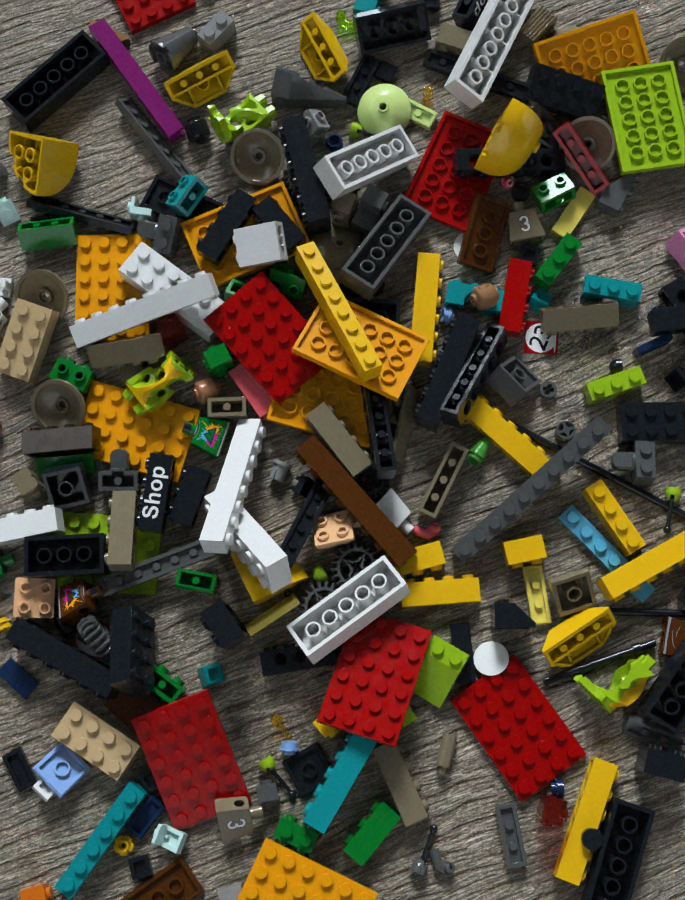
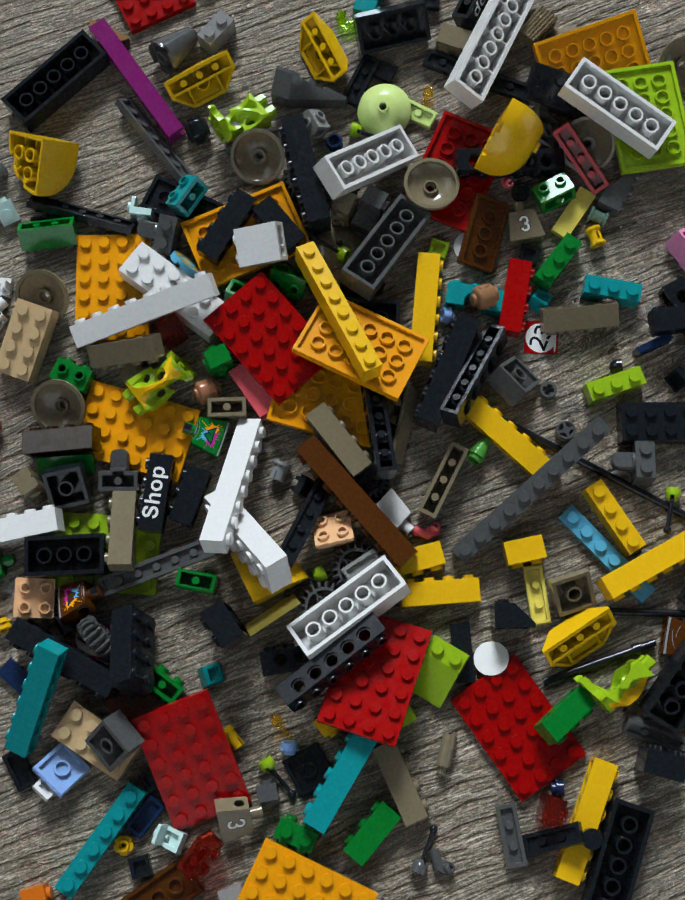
(35, 697): none -> teal brick
(114, 740): none -> dark grey slope
(186, 264): none -> medium azure tile
(200, 855): none -> clear red brick
(234, 739): none -> yellow pin
(322, 663): none -> black brick
(342, 253): none -> hinge
(360, 564): none -> light grey tile
(434, 175): none -> dark tan dish
(439, 247): none -> lime tile
(553, 839): none -> black plate
(565, 716): none -> green brick
(595, 236): none -> yellow bush
(597, 216): none -> sand green bush
(617, 108): none -> white brick

